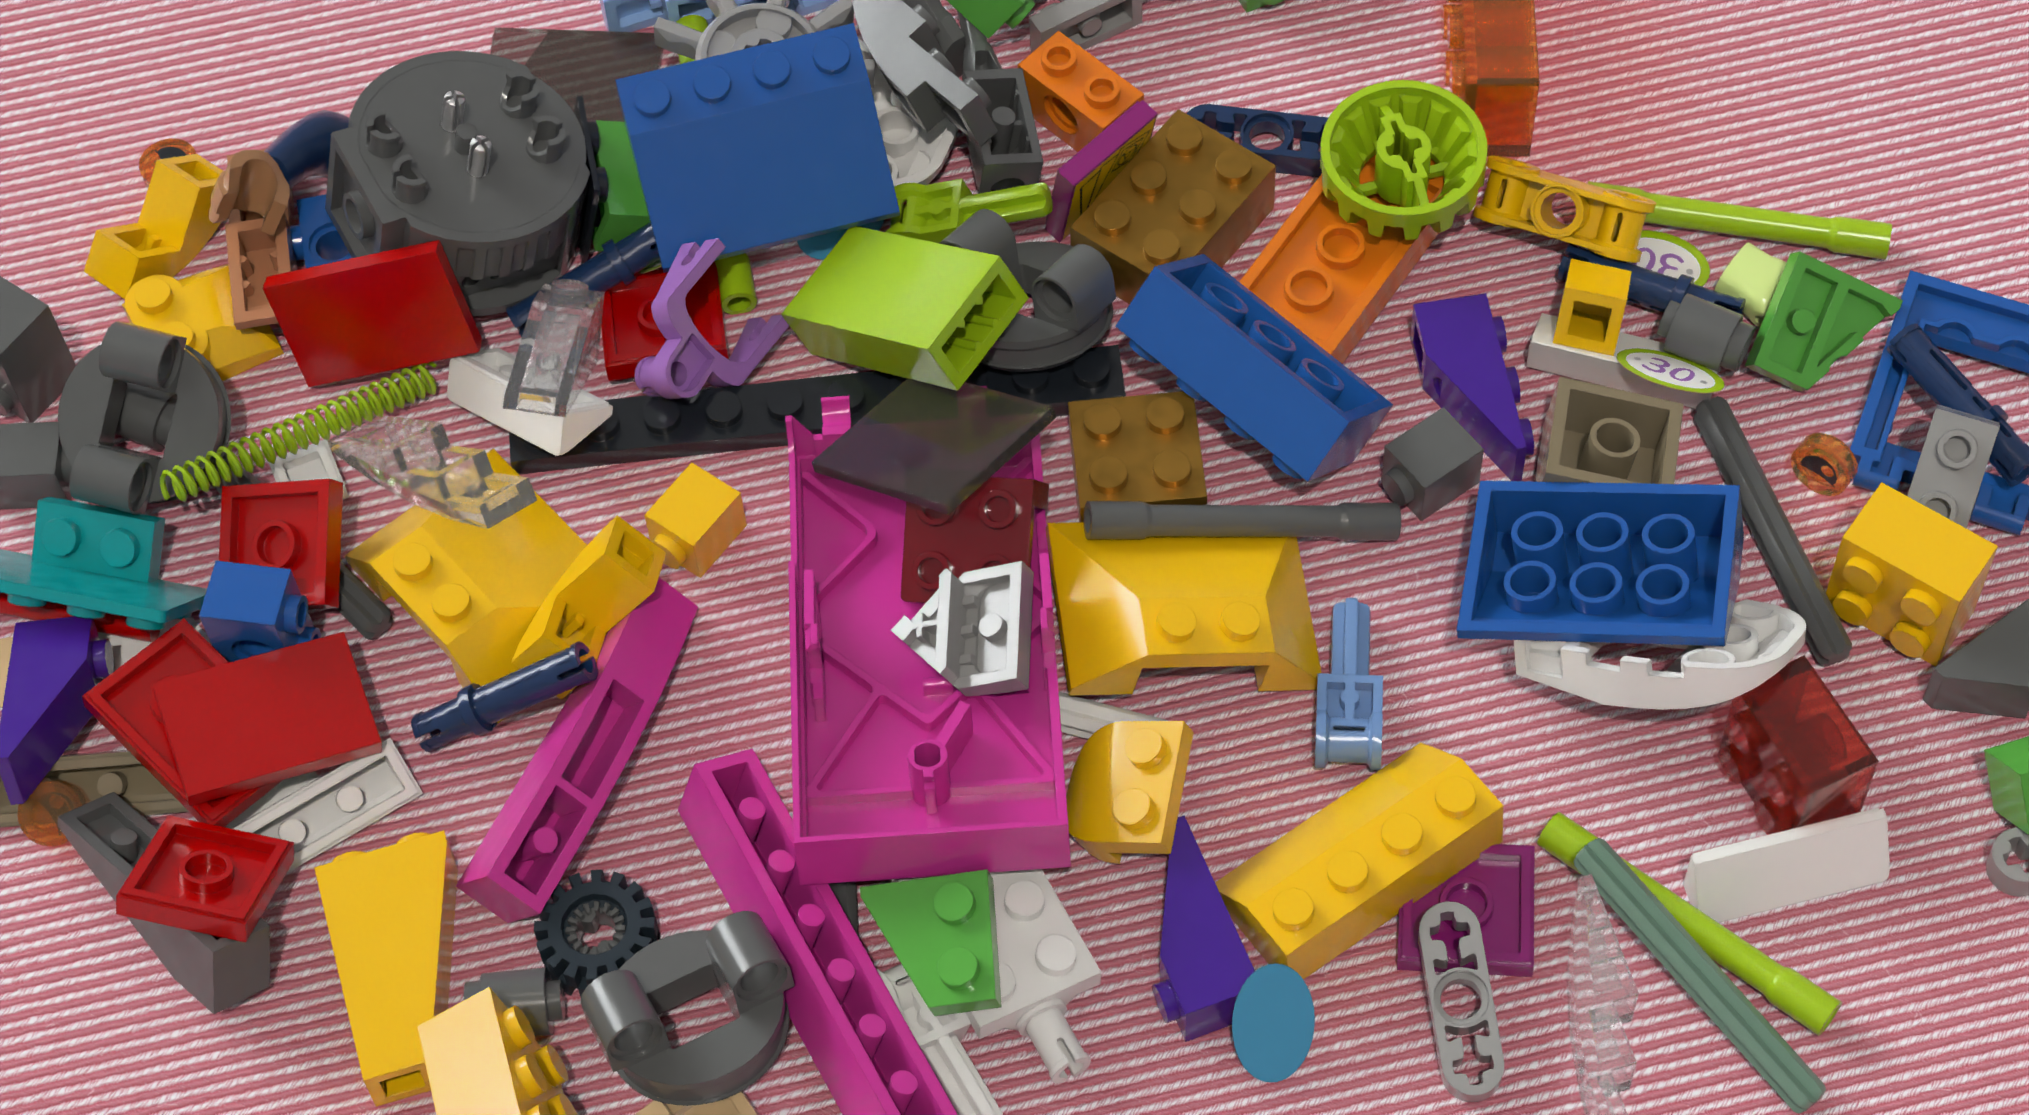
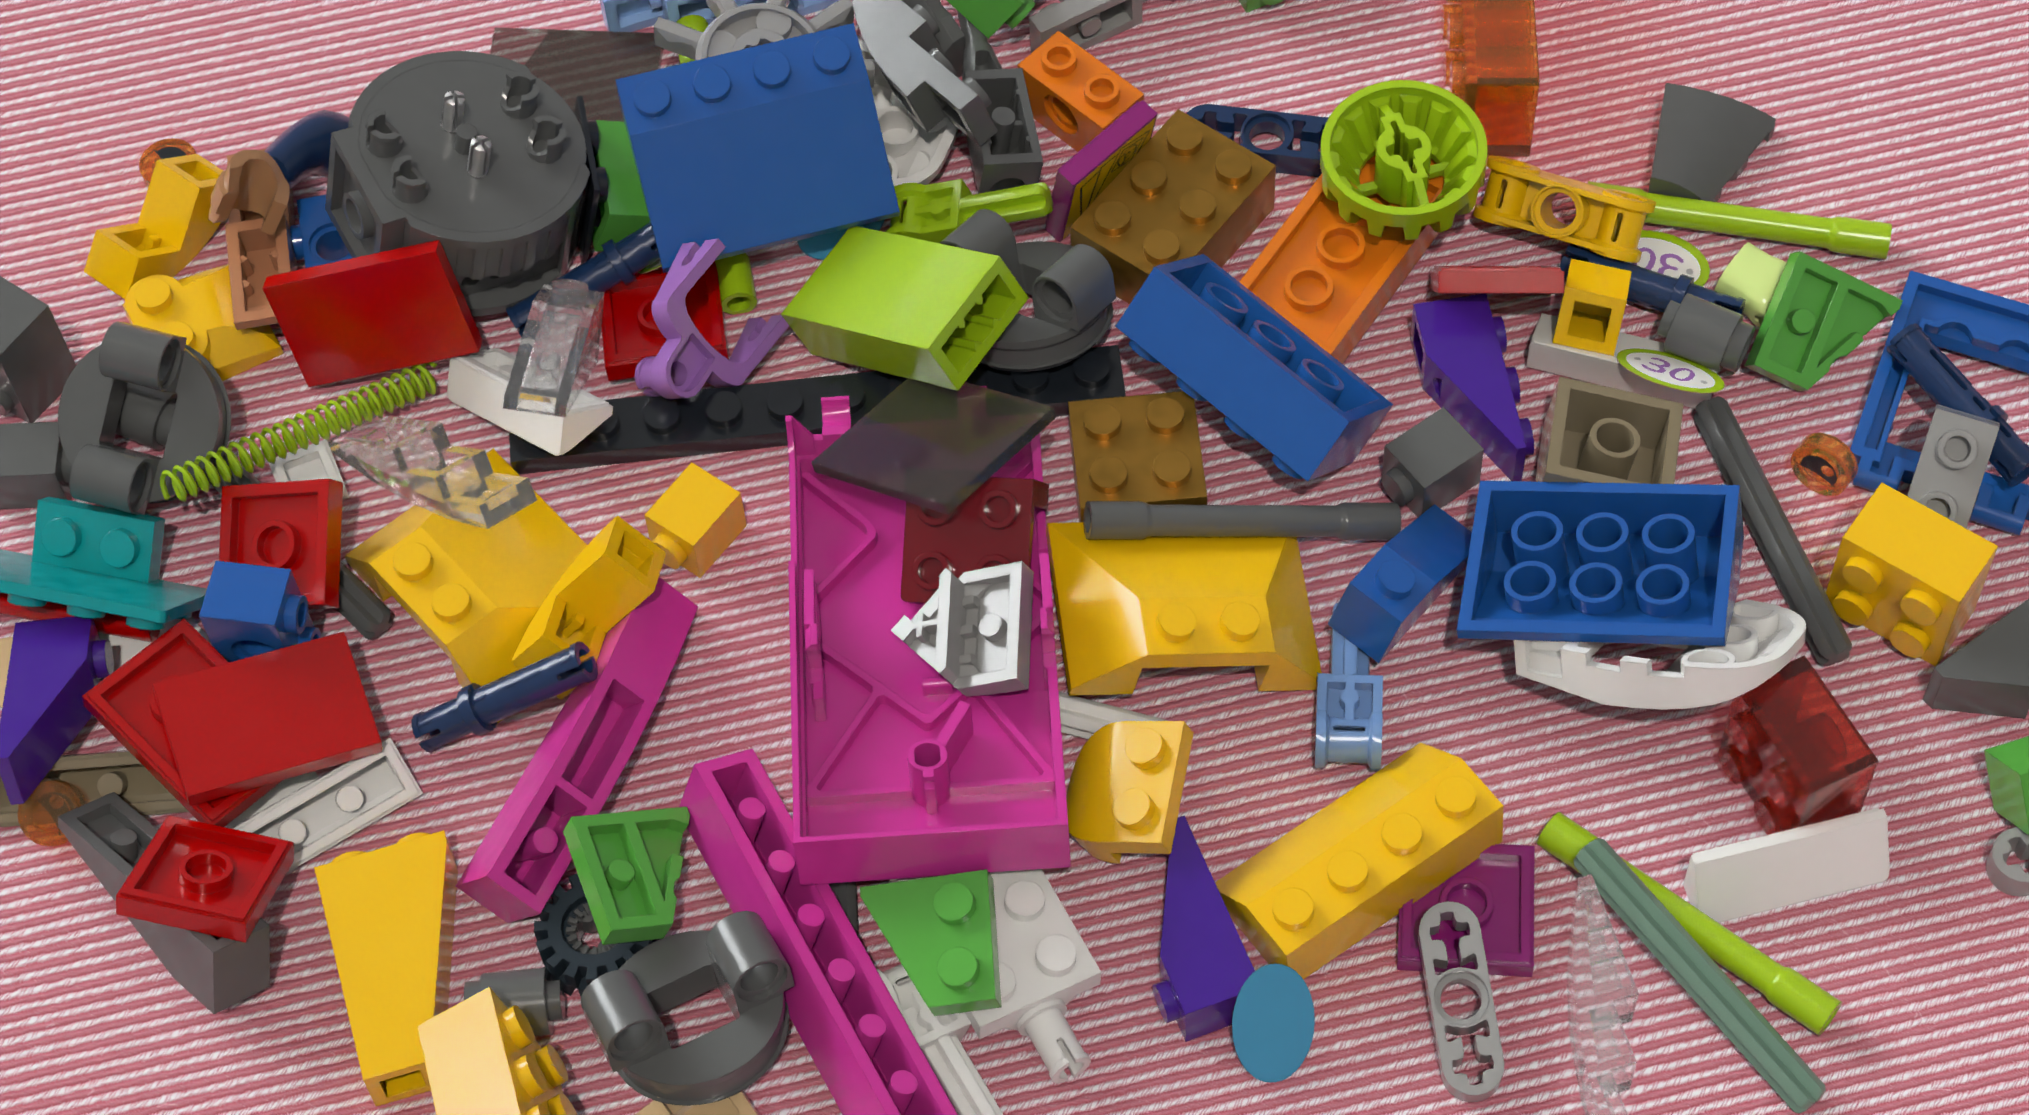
(629, 870): none -> bright green wing
(1401, 582): none -> blue slope
(1497, 280): none -> red tile
(1704, 142): none -> dark grey slope

